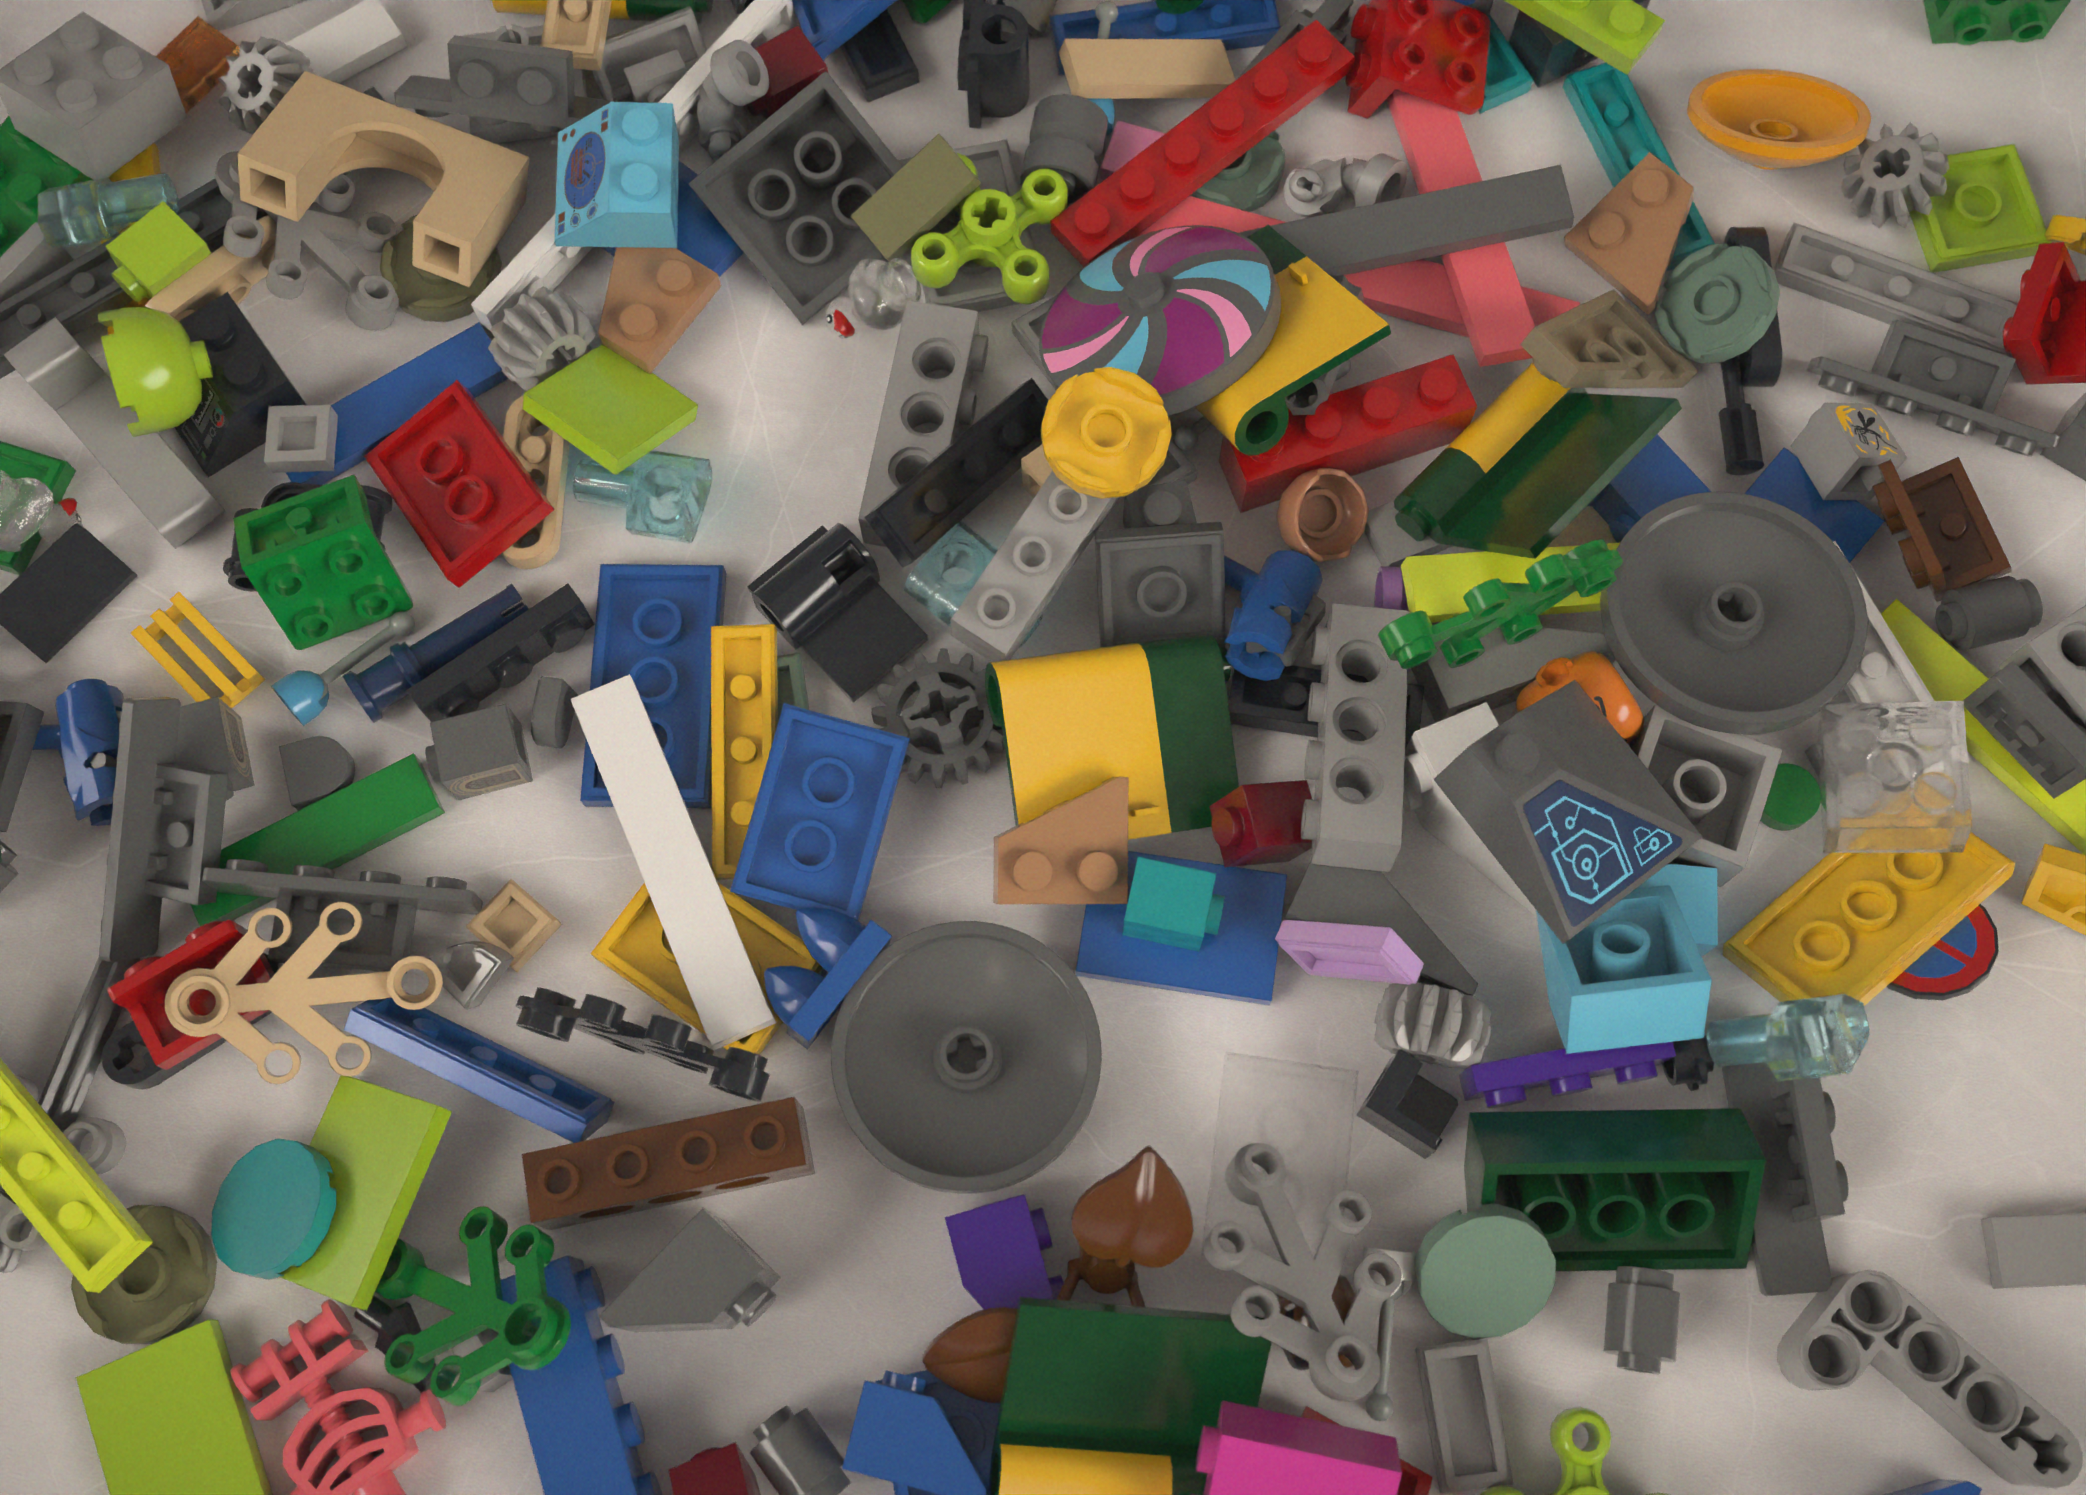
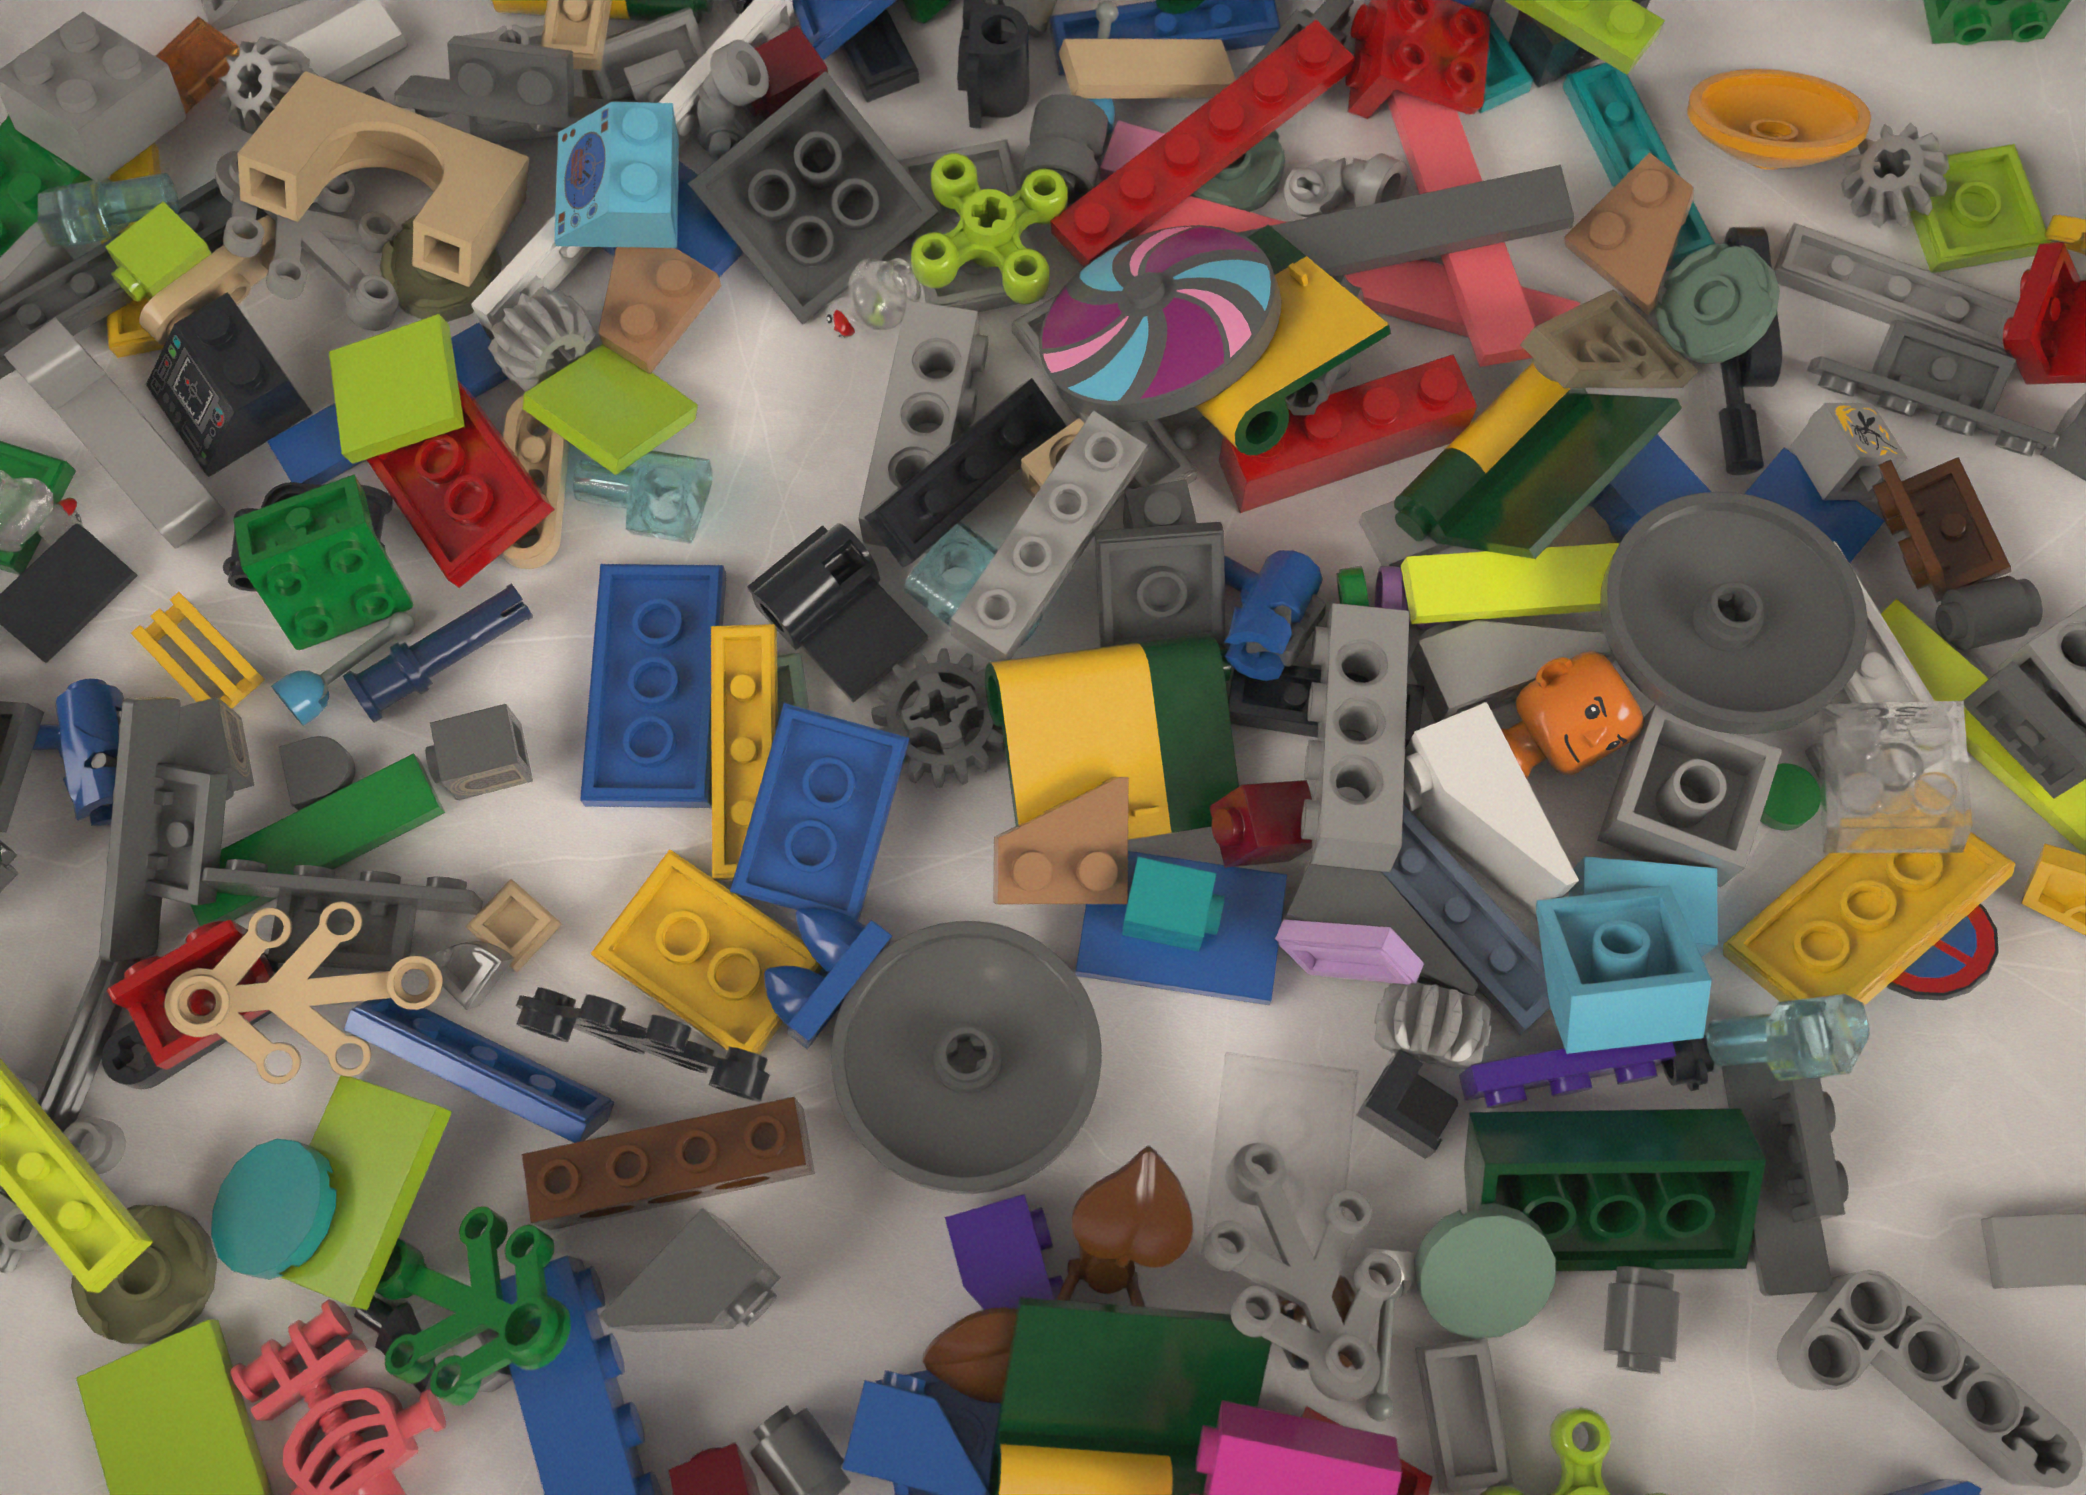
(154, 367): lime cylinder -> none
(301, 438): light grey plate -> none
(396, 389): none -> lime tile
(503, 656): black plate -> none
(552, 712): dark grey tile -> none
(673, 863): white tile -> none
(915, 198): olive tile -> none
(1105, 432): yellow tile -> none
(1322, 514): nougat hair -> none
(1352, 586): none -> green tile
(1470, 925): none -> sand blue plate
(1502, 605): green plant -> none
(1566, 809): dark grey slope -> none

